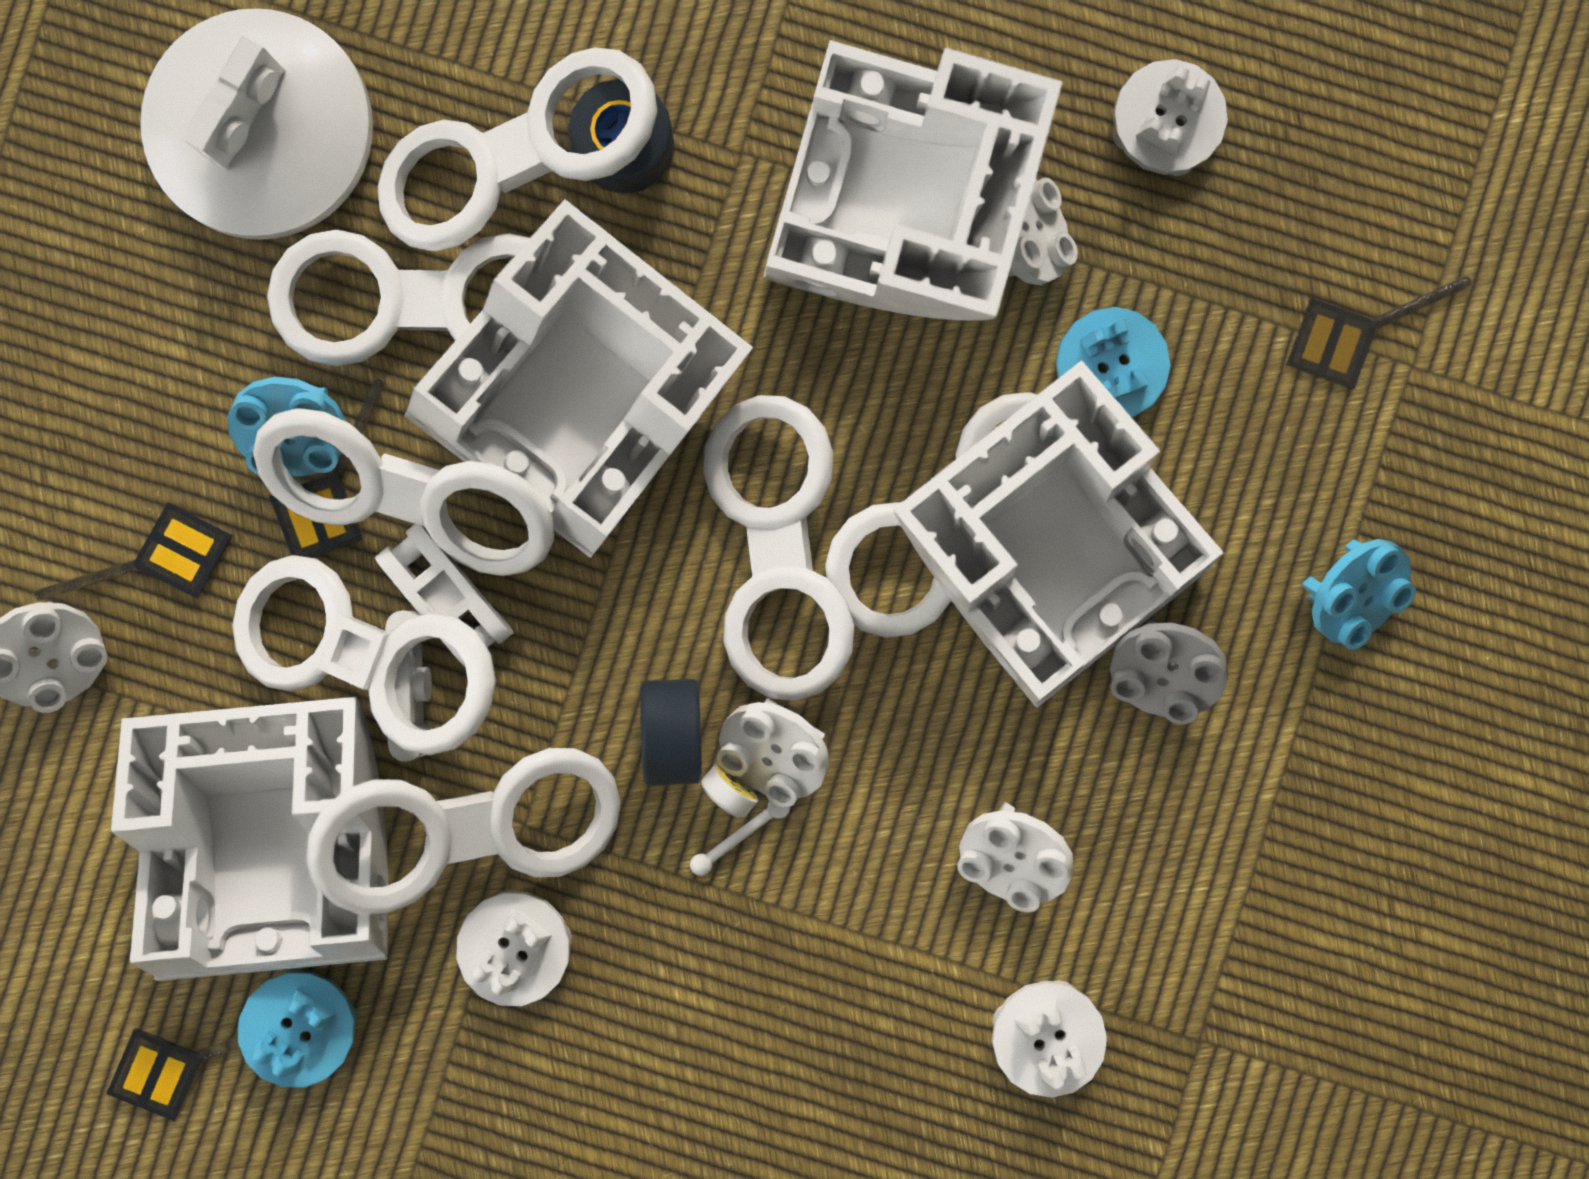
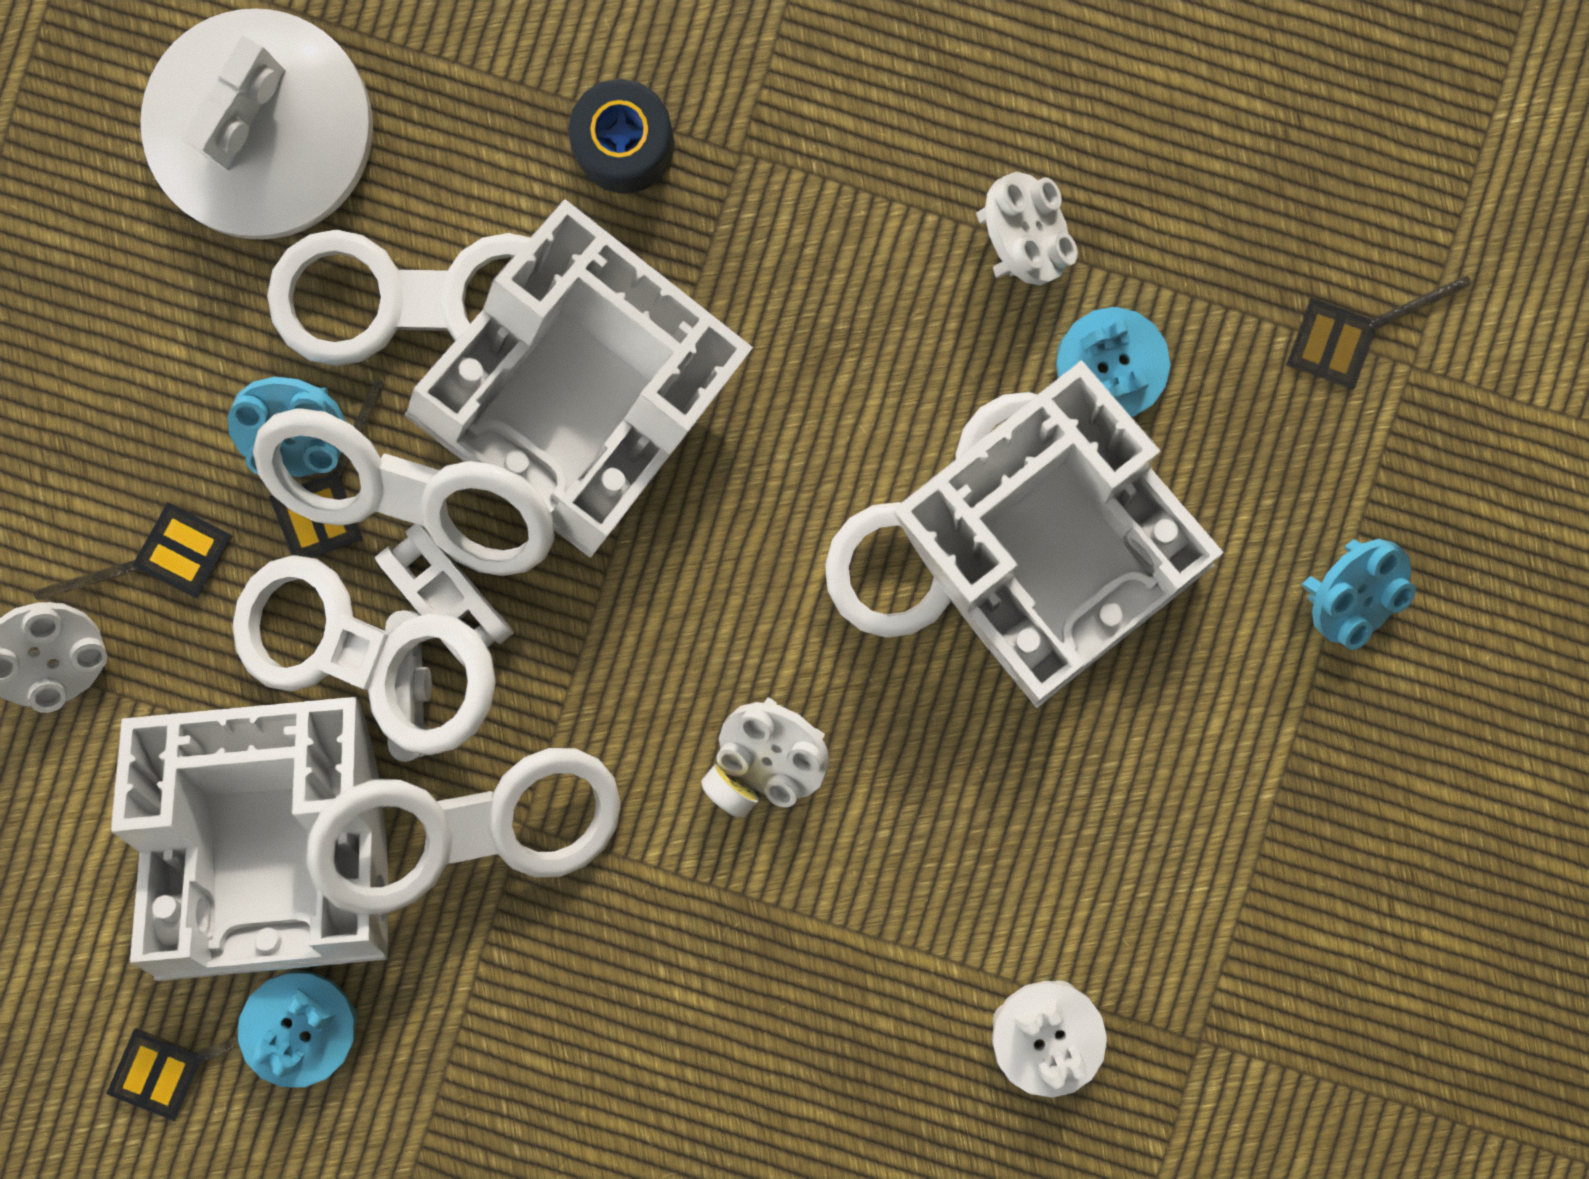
(517, 149): white bar -> none
(529, 926): white plate -> none
(671, 732): black wheel -> none
(702, 863): white hinge -> none
(778, 547): white bar -> none
(912, 183): white slope -> none
(1015, 858): white plate -> none
(1148, 656): light grey plate -> none
(1157, 140): white plate -> none

